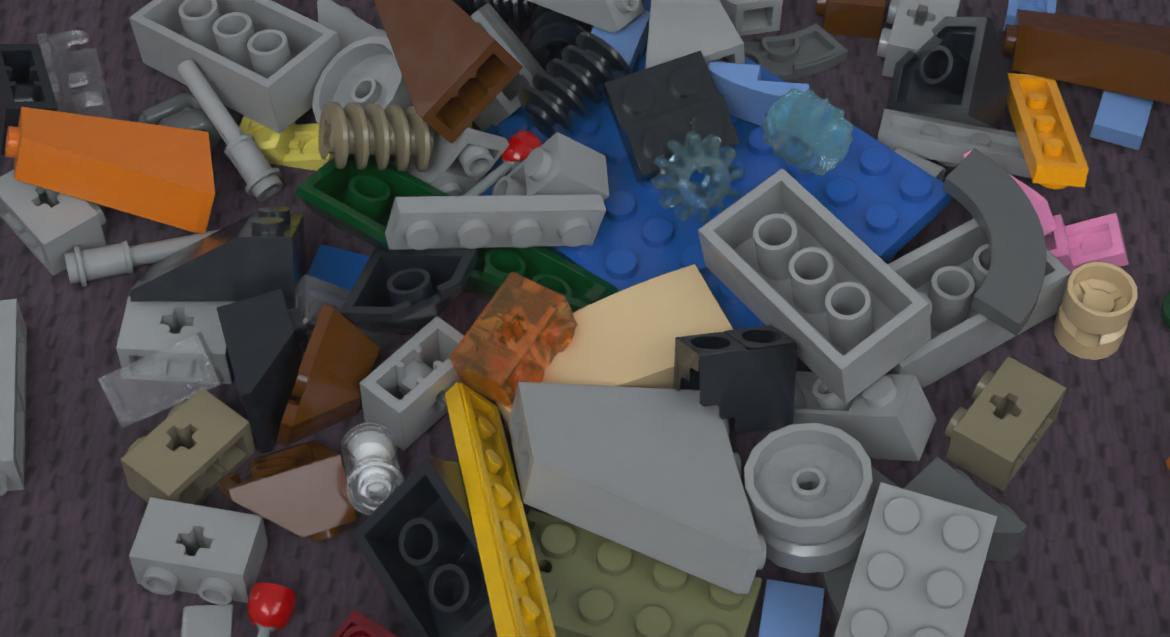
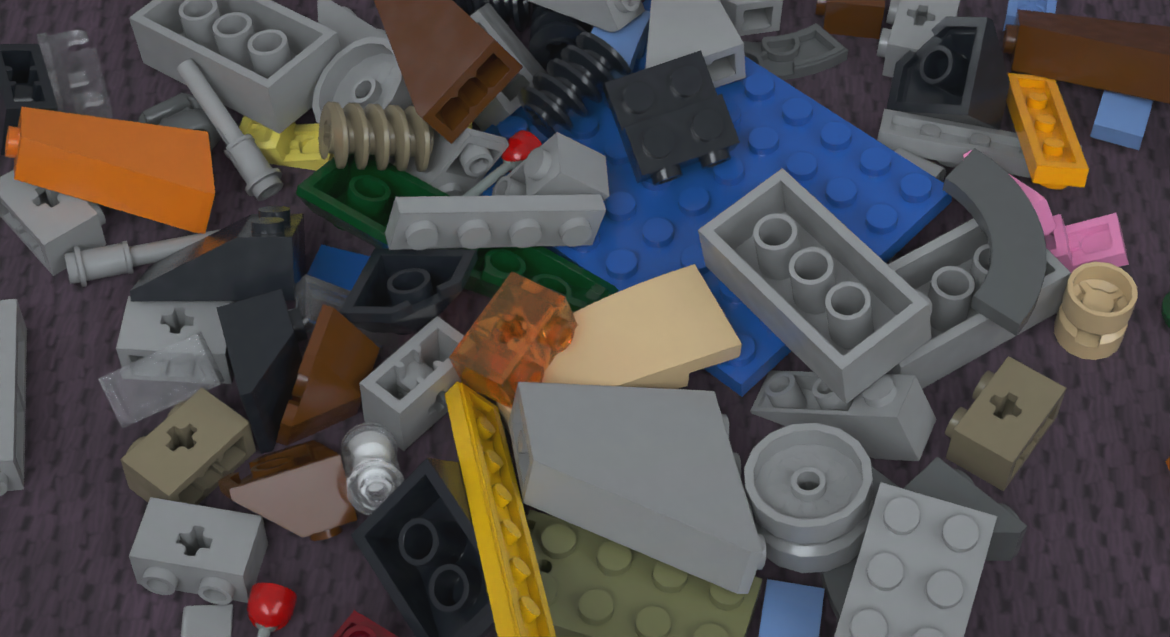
(701, 157): clear light blue gear -> none
(743, 373): black piece -> none
(745, 92): medium blue slope -> none
(807, 132): clear light blue gear -> none

